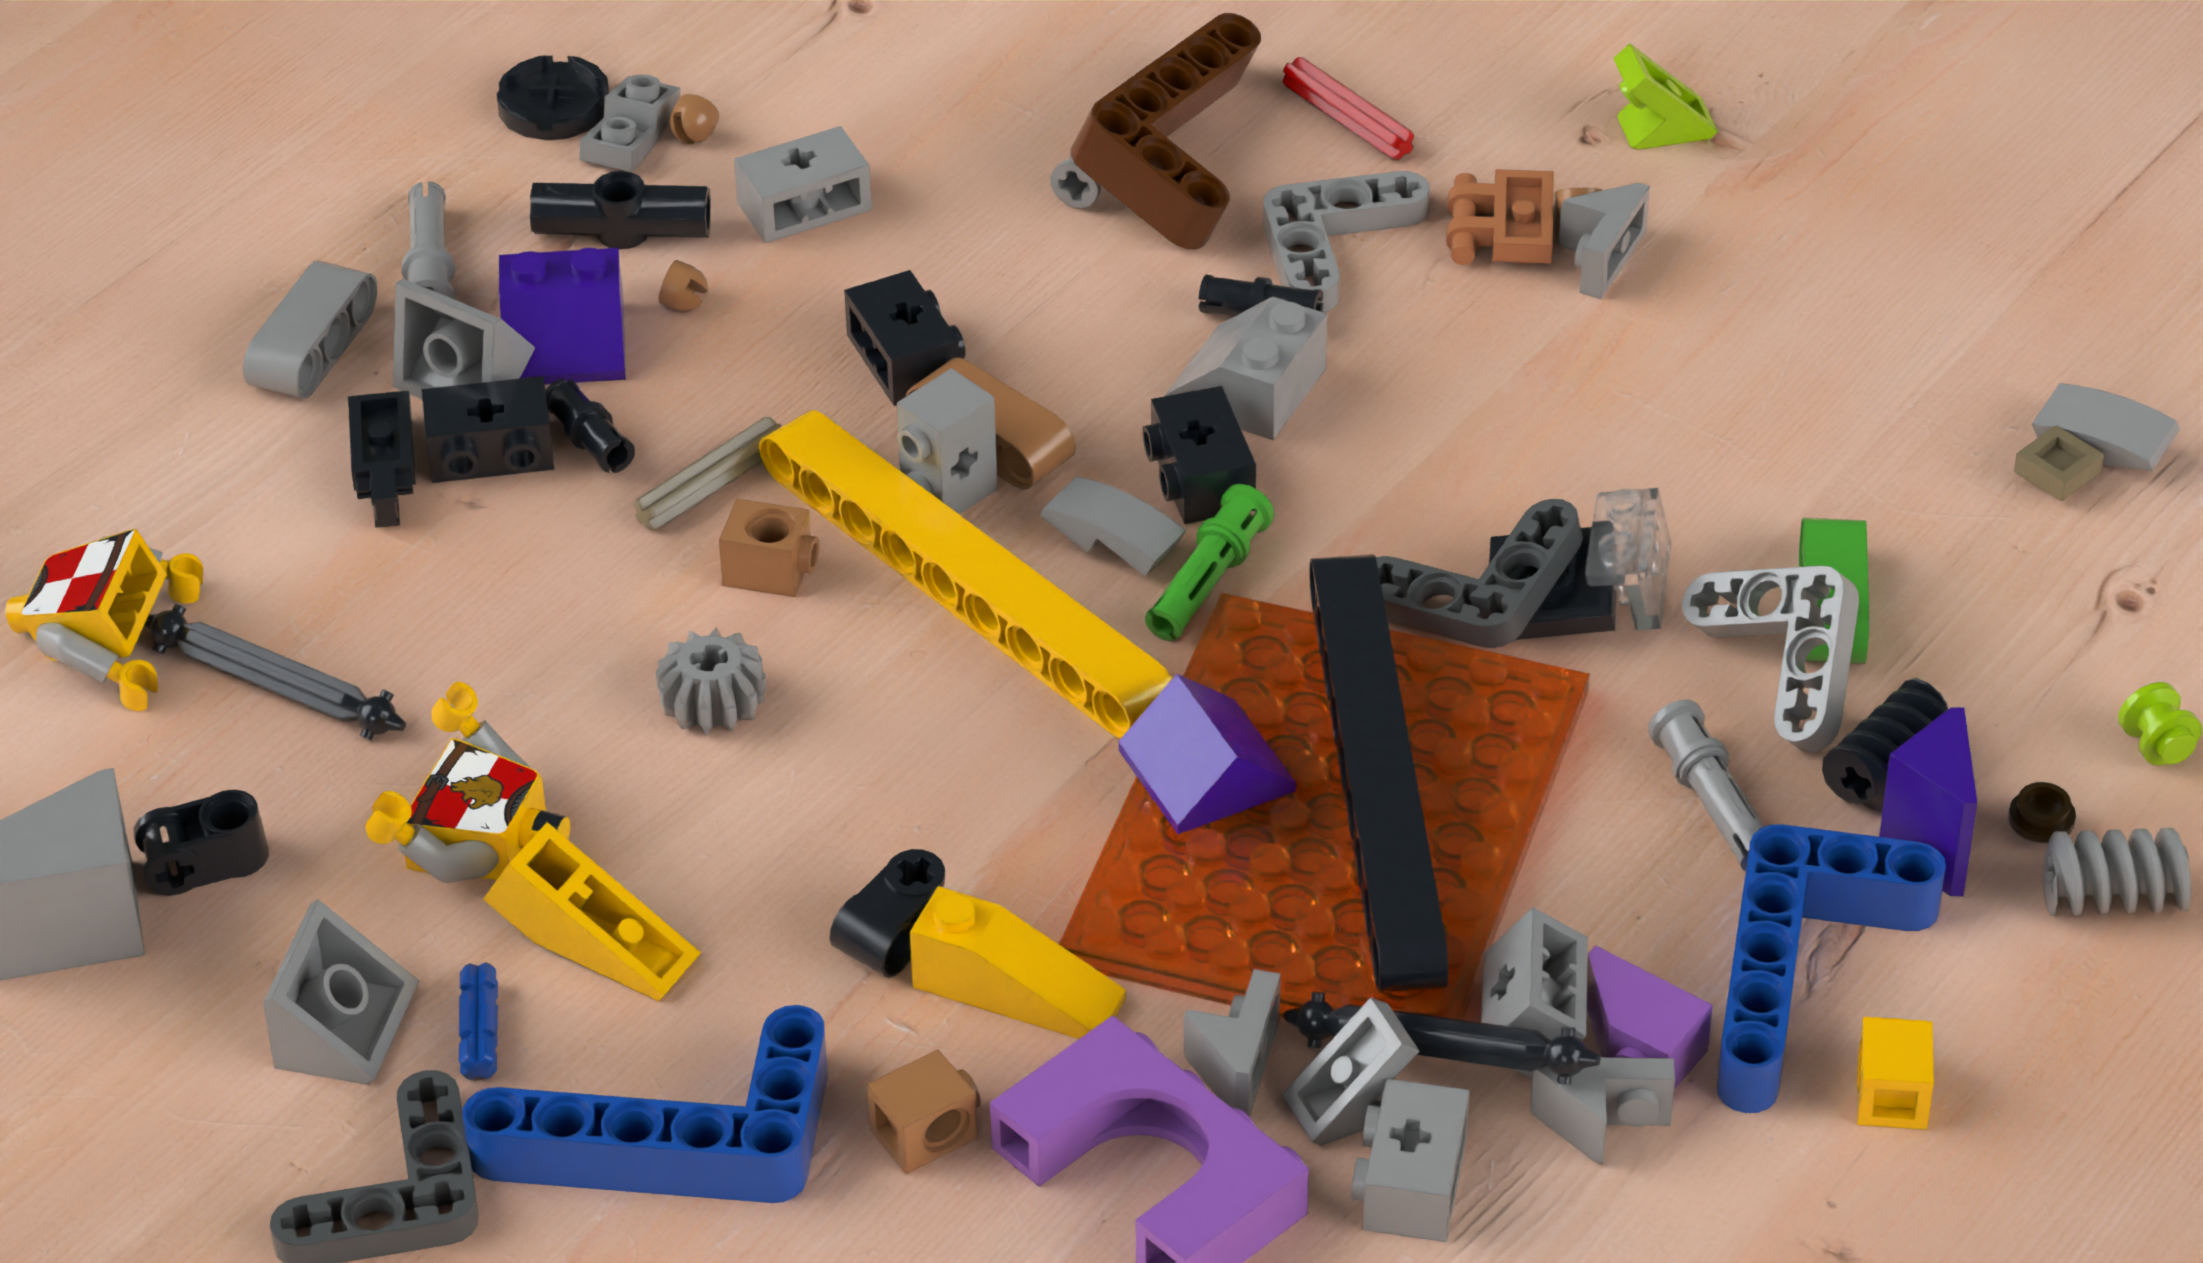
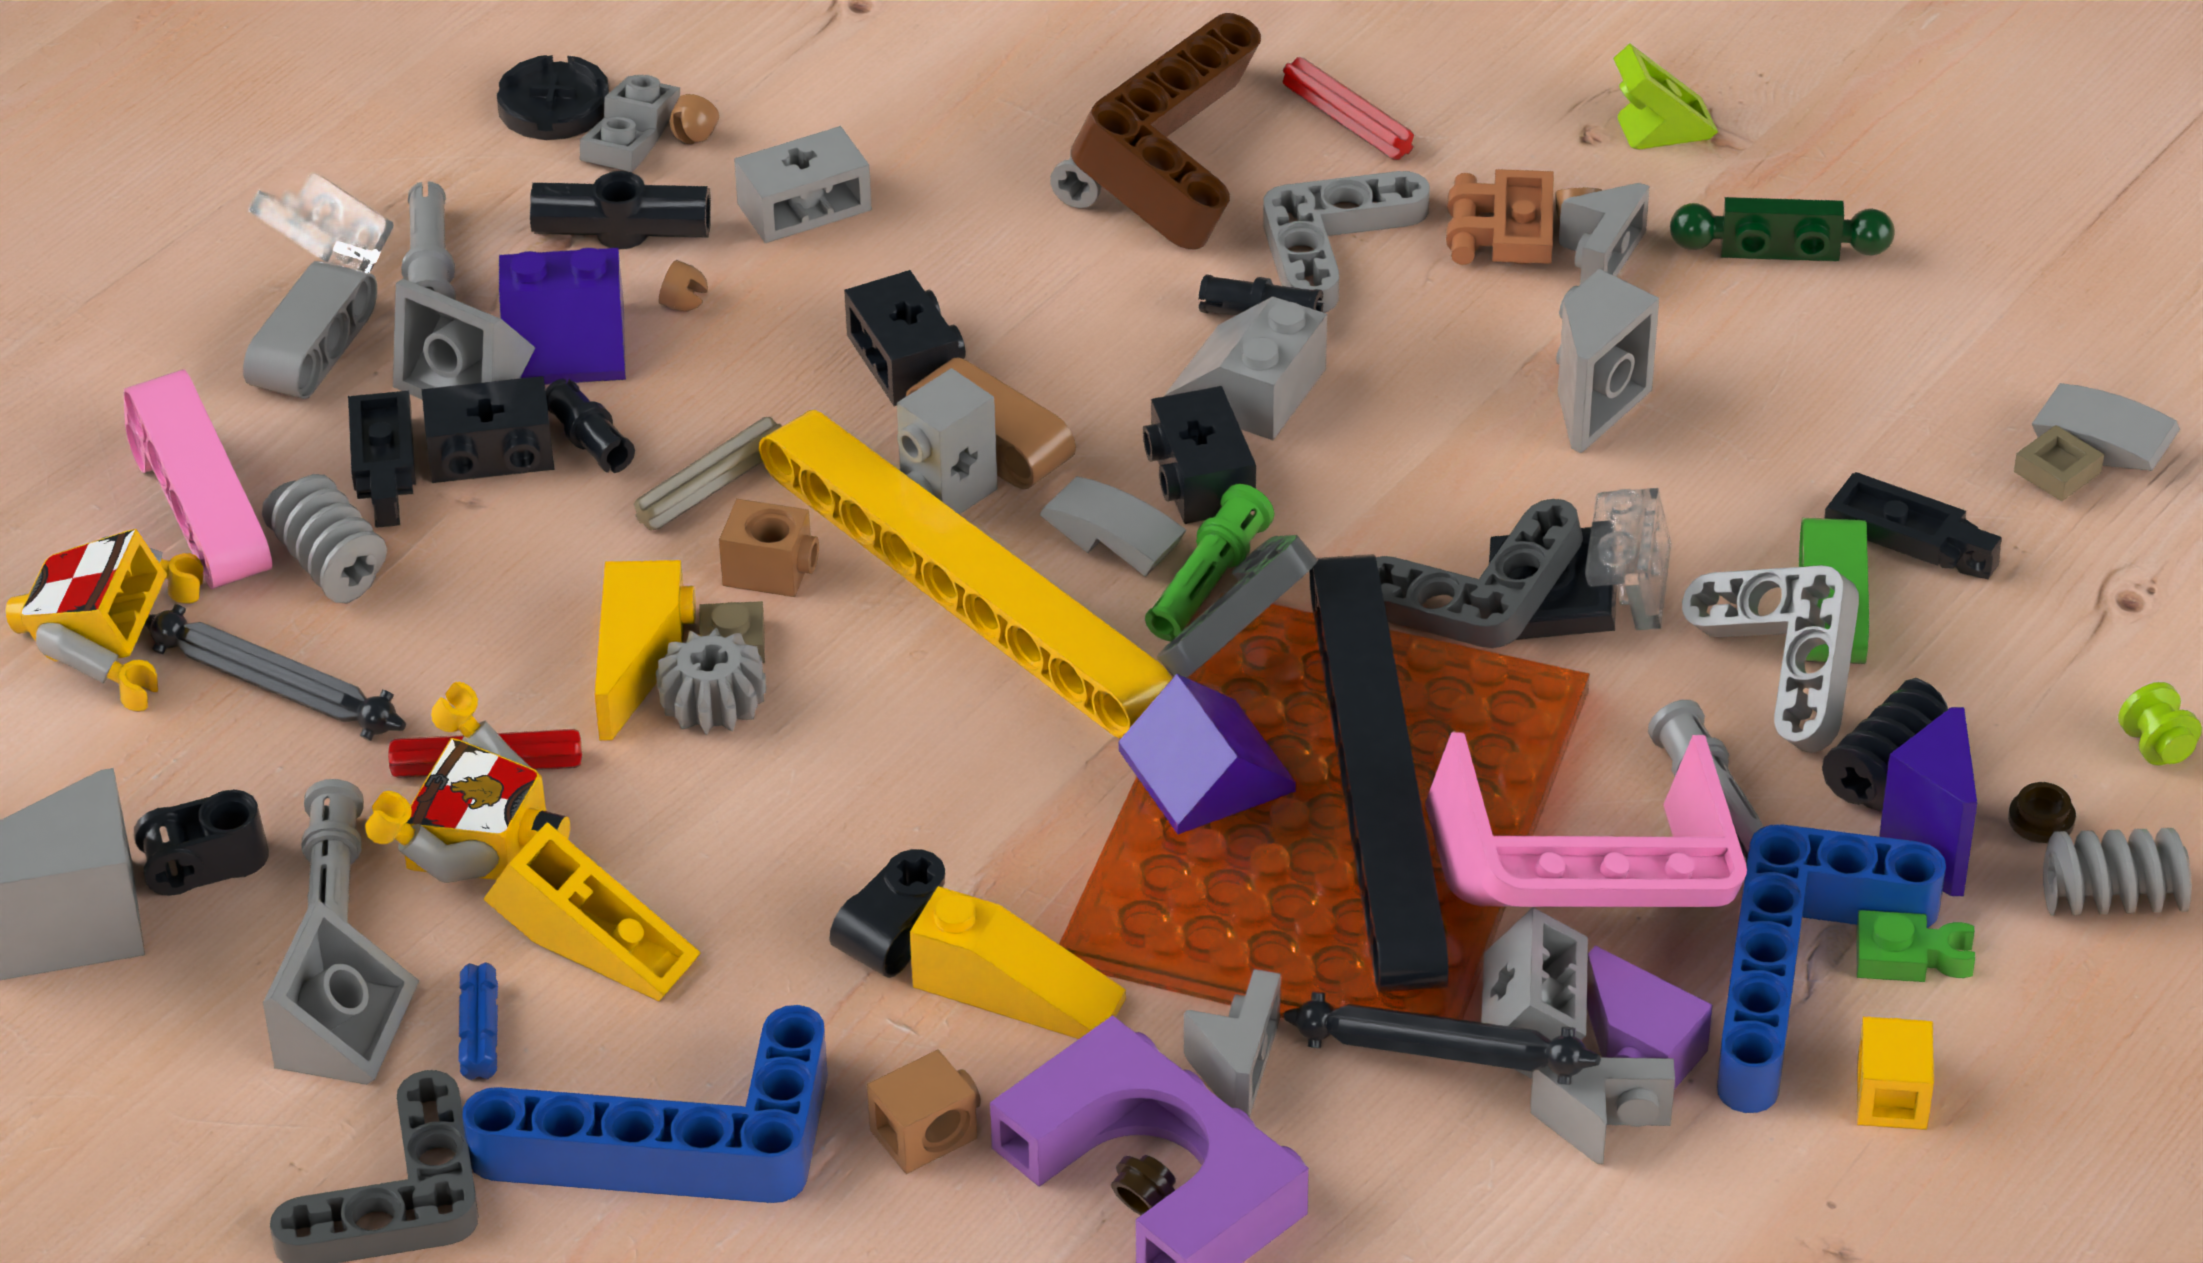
(178, 442): none -> bright pink beam
(326, 536): none -> light grey piece
(327, 223): none -> clear bracket
(332, 841): none -> light grey pin
(537, 748): none -> red axle
(639, 617): none -> yellow slope
(735, 618): none -> dark tan plate
(1142, 1182): none -> dark brown plate
(1262, 580): none -> dark grey beam
(1350, 1074): light grey slope -> none
(1413, 1159): light grey brick -> none
(1604, 354): none -> light grey slope
(1691, 869): none -> bright pink windscreen
(1782, 229): none -> dark green plate
(1903, 948): none -> bright green plate
(1917, 525): none -> black hinge

